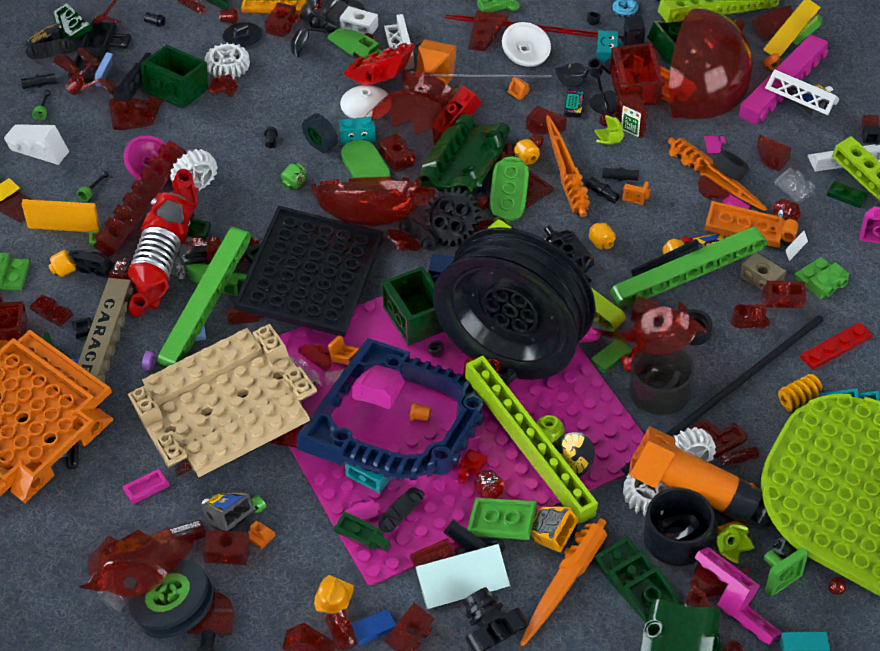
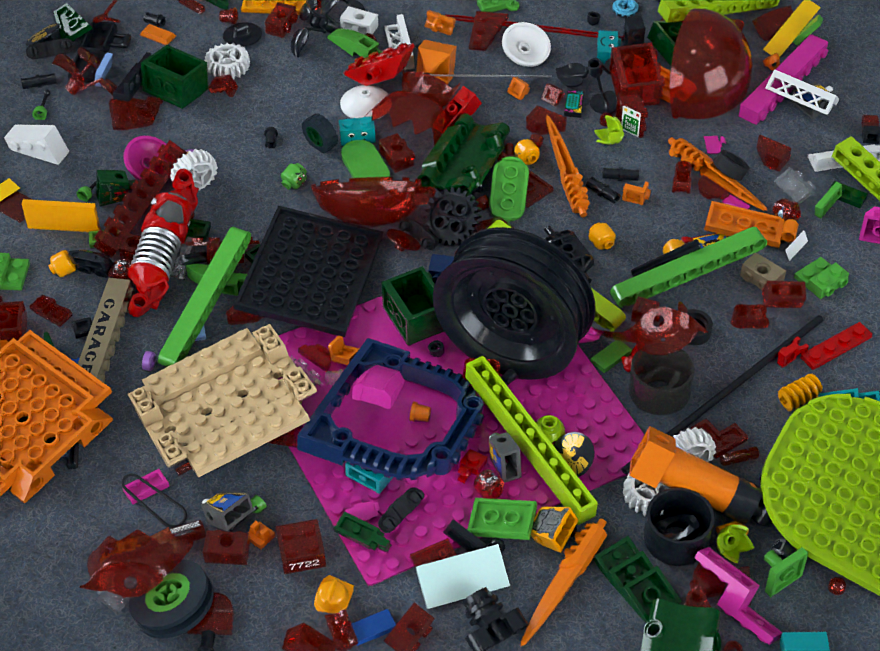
(112, 186): none -> dark green torso
(128, 247): none -> clear red brick
(158, 34): none -> orange tile
(160, 492): none -> black piece
(300, 546): none -> clear red brick
(440, 22): none -> orange hips
(501, 448): none -> dark grey torso
(552, 94): none -> clear red tile
(682, 177): none -> clear red piece
(790, 353): none -> red plate
(828, 200): none -> bright green tile

